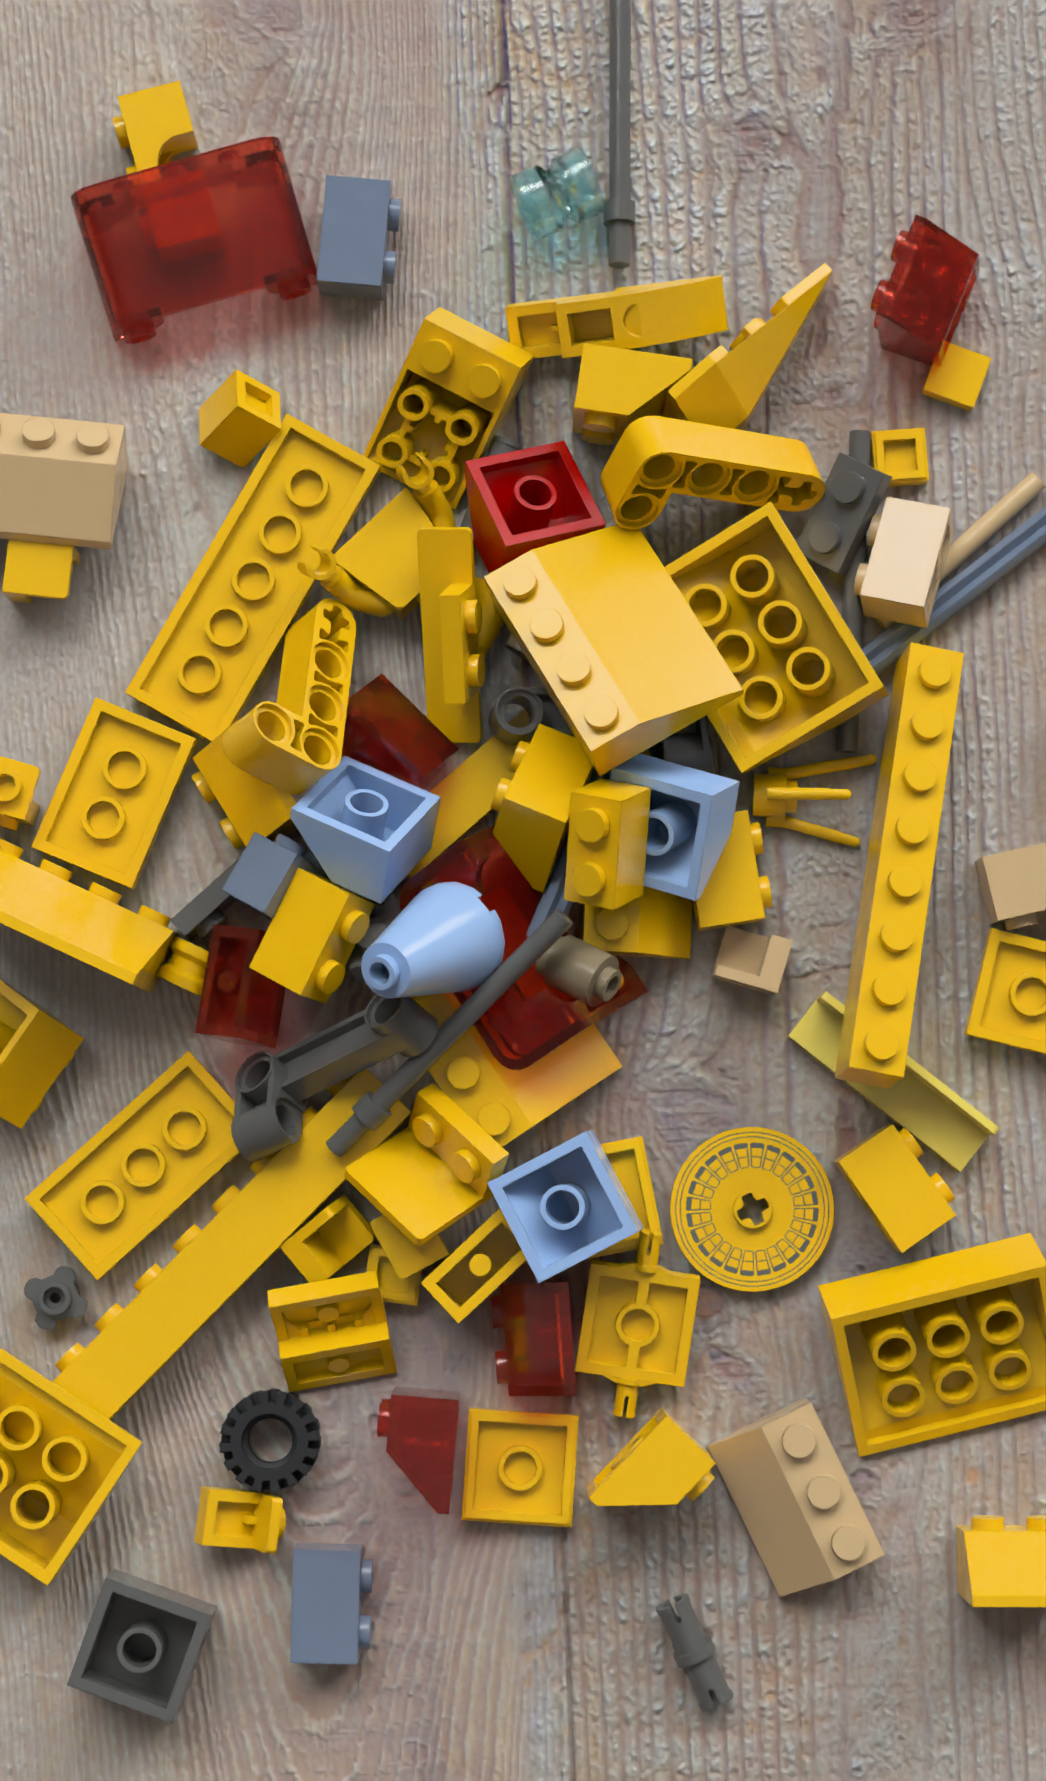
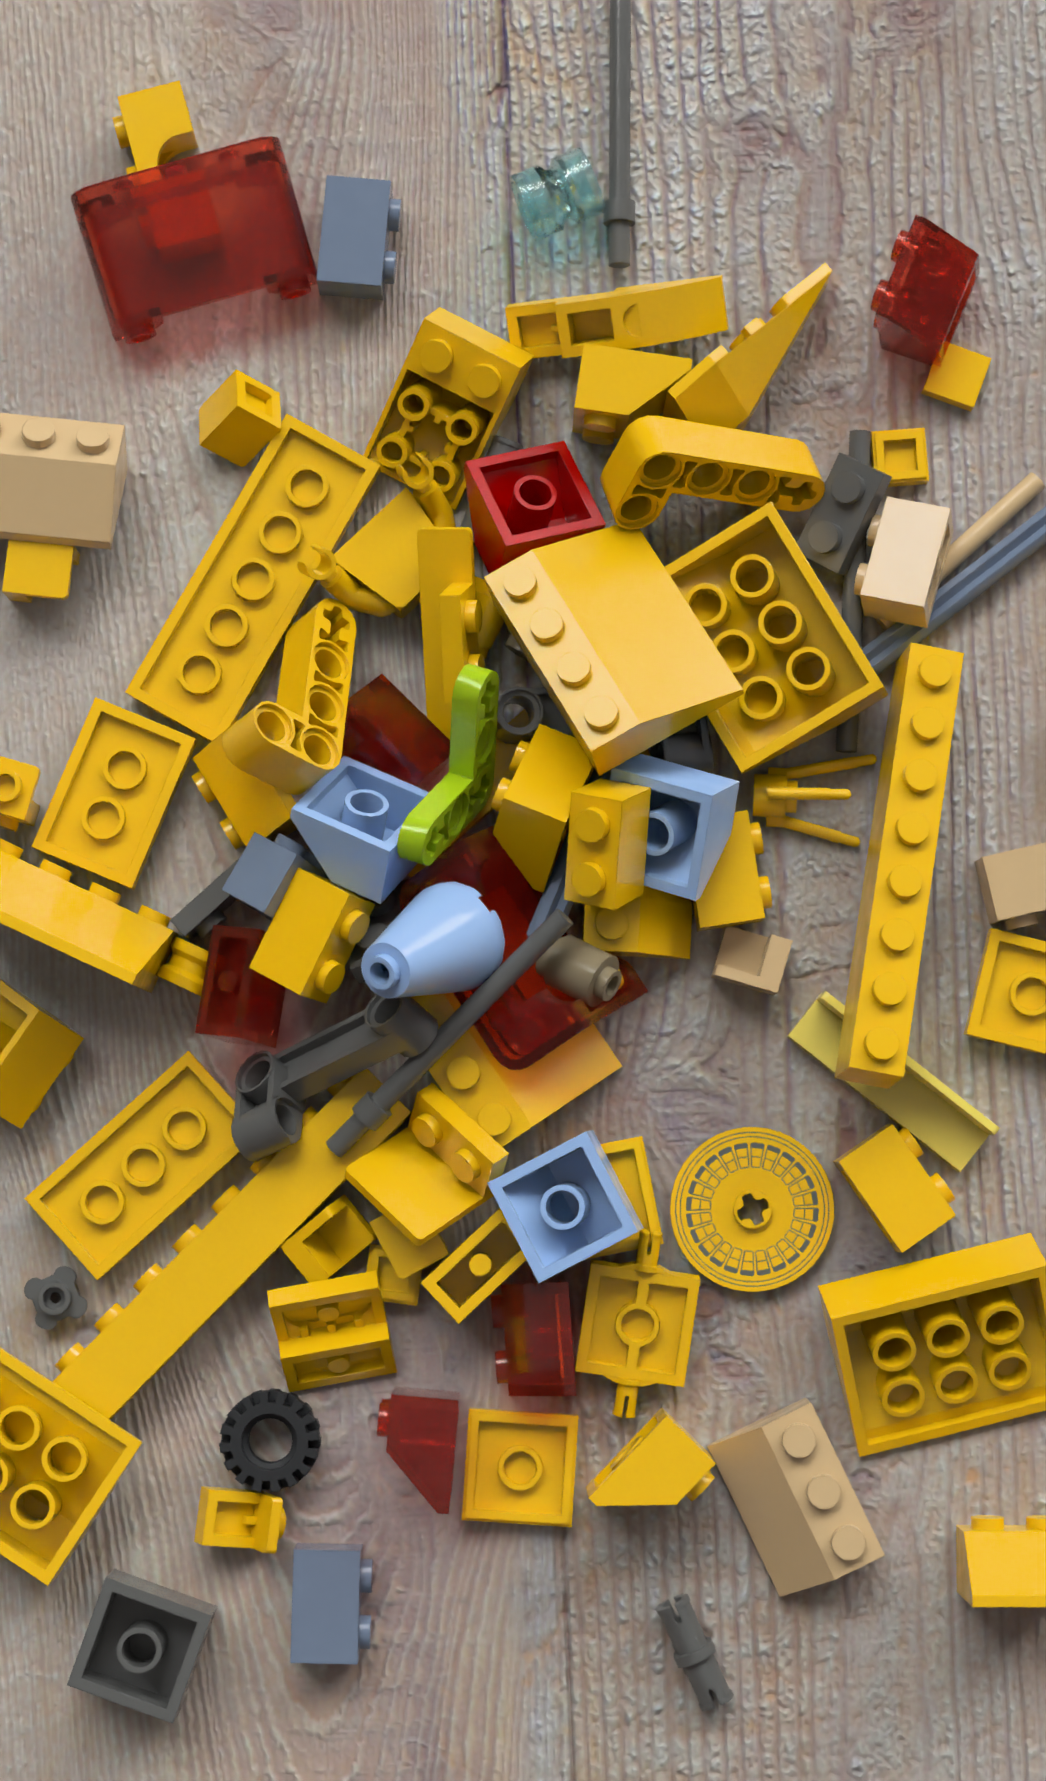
(470, 775): none -> lime beam

